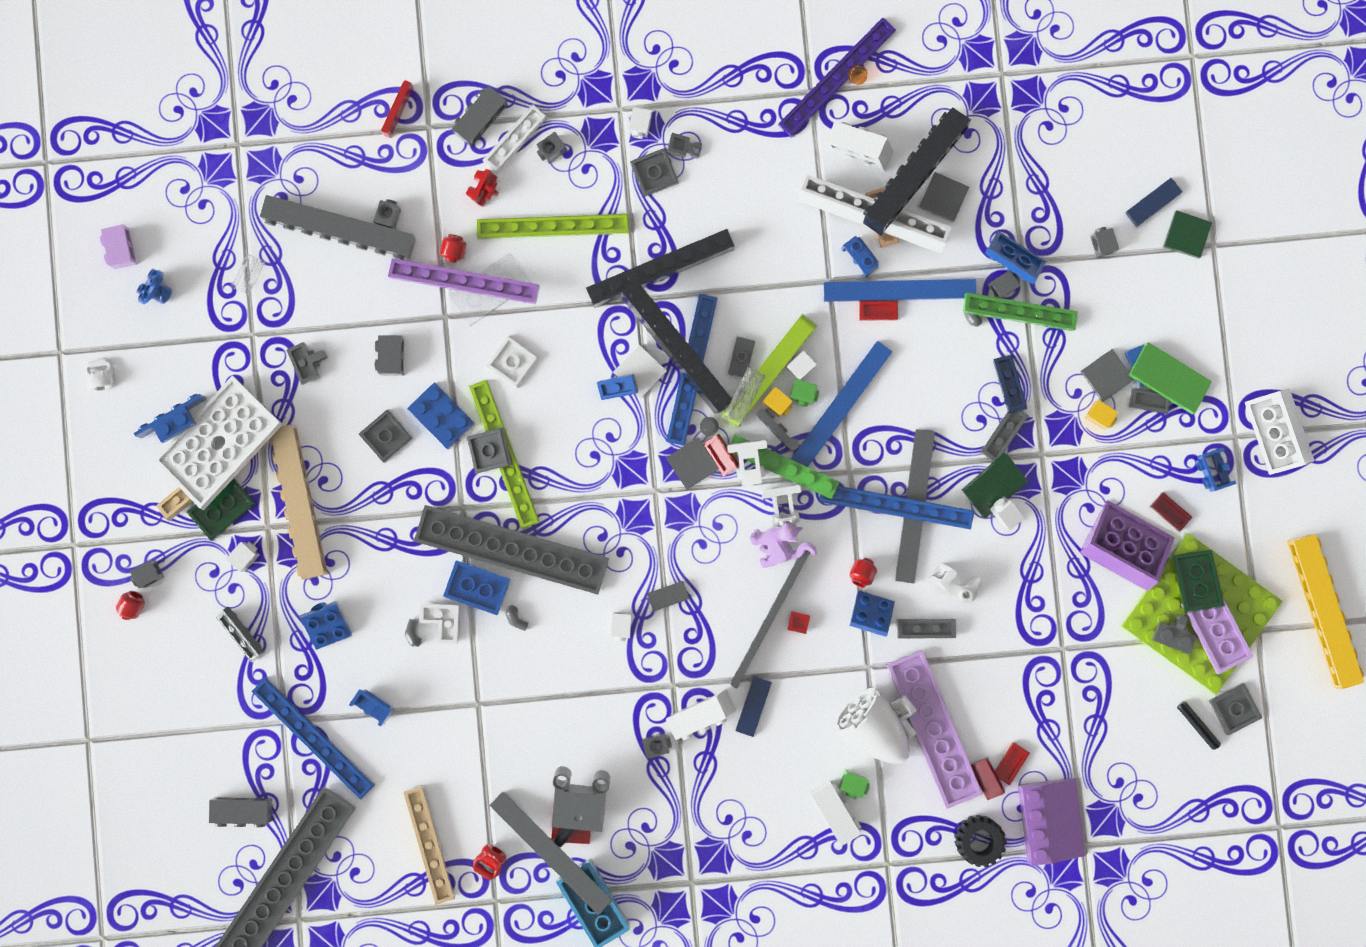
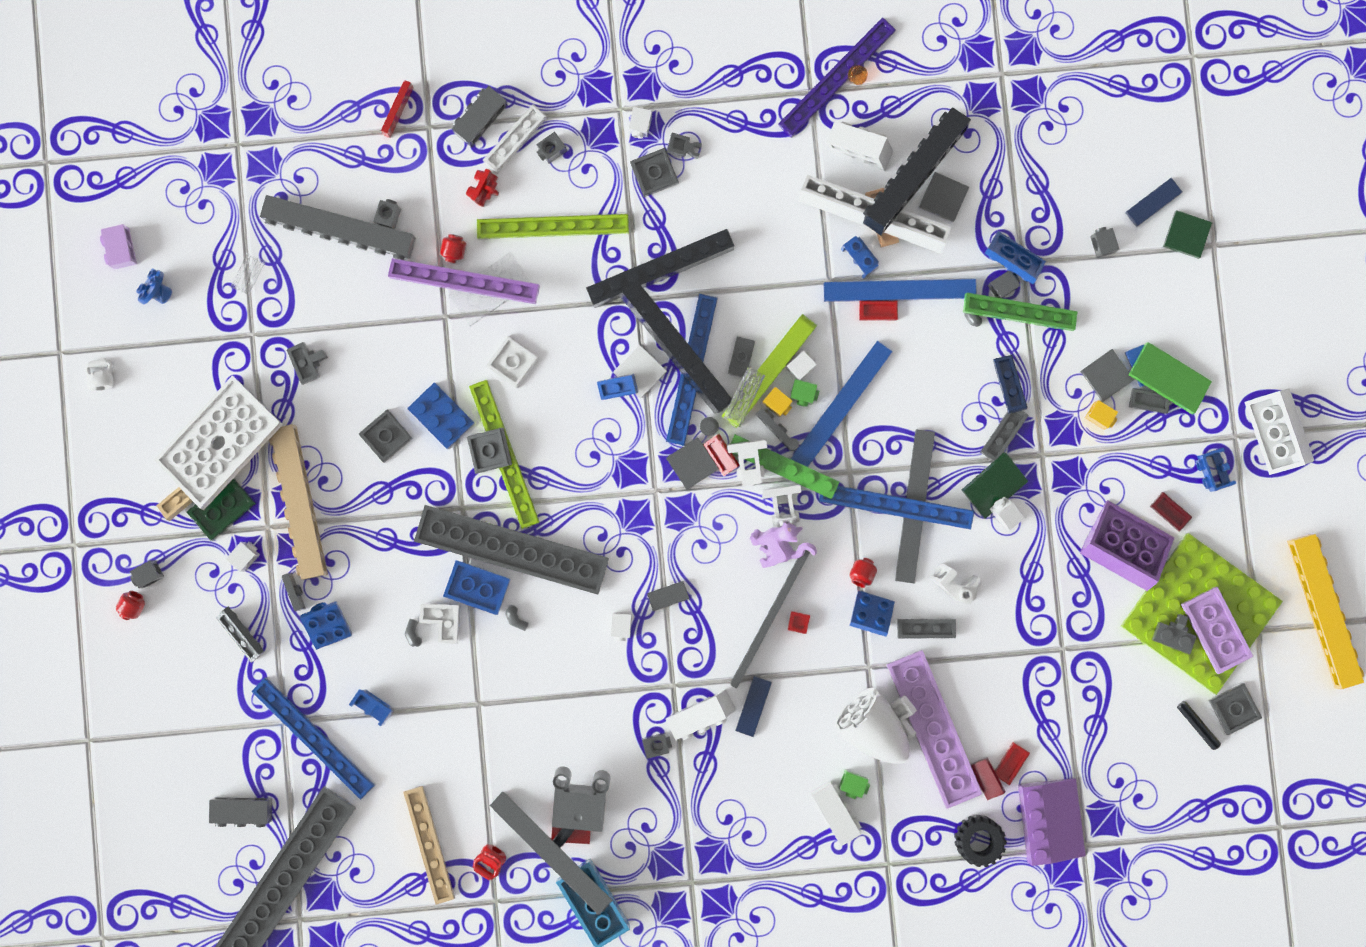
(172, 423): blue bracket -> none
(294, 591): none -> dark grey plate
(390, 355): dark grey brick -> none
(1198, 581): dark green tile -> none

